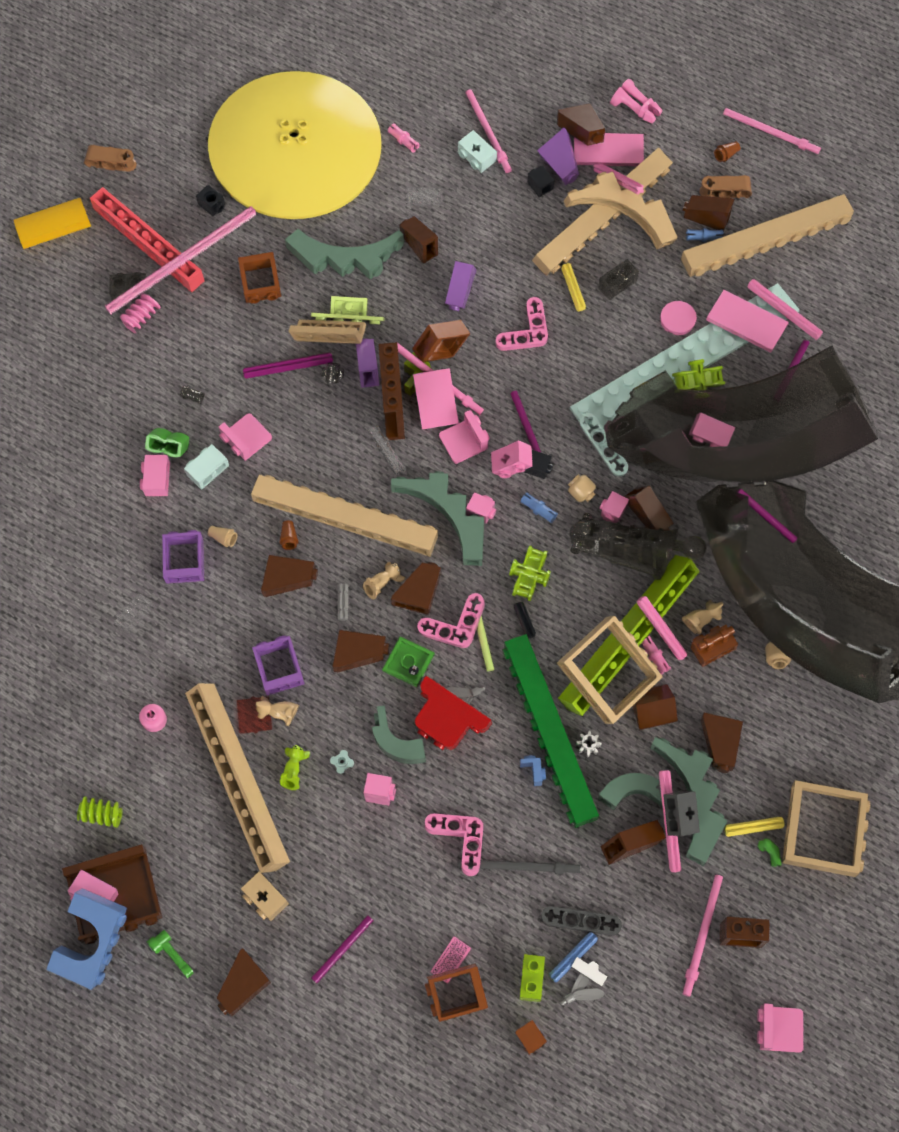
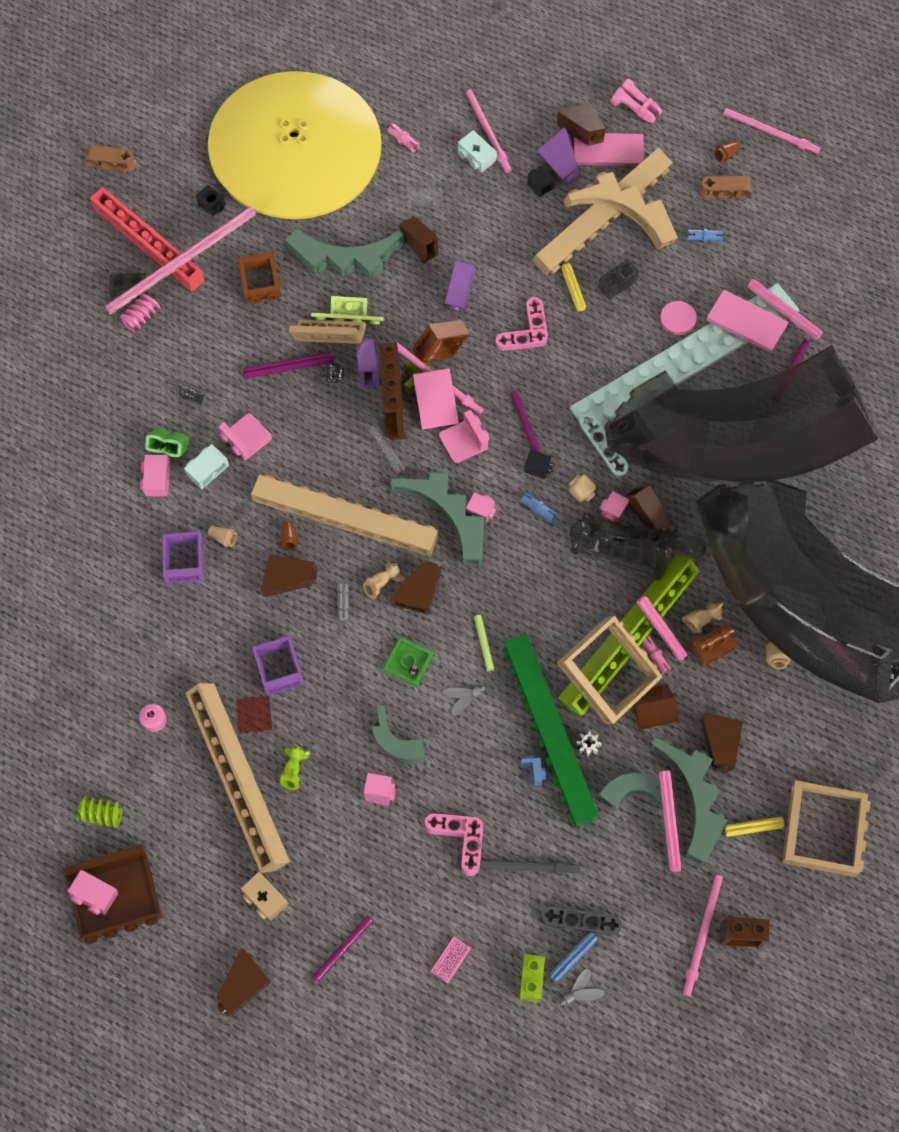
(51, 223): yellow slope -> none
(107, 919): medium blue arch -> none
(160, 943): bright green brick -> none
(280, 710): tan animal -> none
(347, 761): light aqua plate -> none
(358, 649): reddish brown slope -> none
(447, 717): red brick -> none
(461, 628): bright pink beam -> none
(480, 1003): dark orange window -> none
(511, 459): bright pink brick -> none
(524, 619): black axle -> none
(529, 573): lime axle -> none
(531, 1037): dark orange panel -> none
(589, 970): white sticker -> none
(622, 180): bright pink axle -> none
(632, 841): reddish brown slope -> none
(681, 813): dark grey brick -> none
(699, 377): lime axle -> none
(709, 211): reddish brown slope -> none
(711, 431): bright pink brick -> none
(767, 235): tan brick -> none
(769, 518): magenta bar -> none
(772, 849): bright green arm -> none
(780, 1029): bright pink bracket -> none

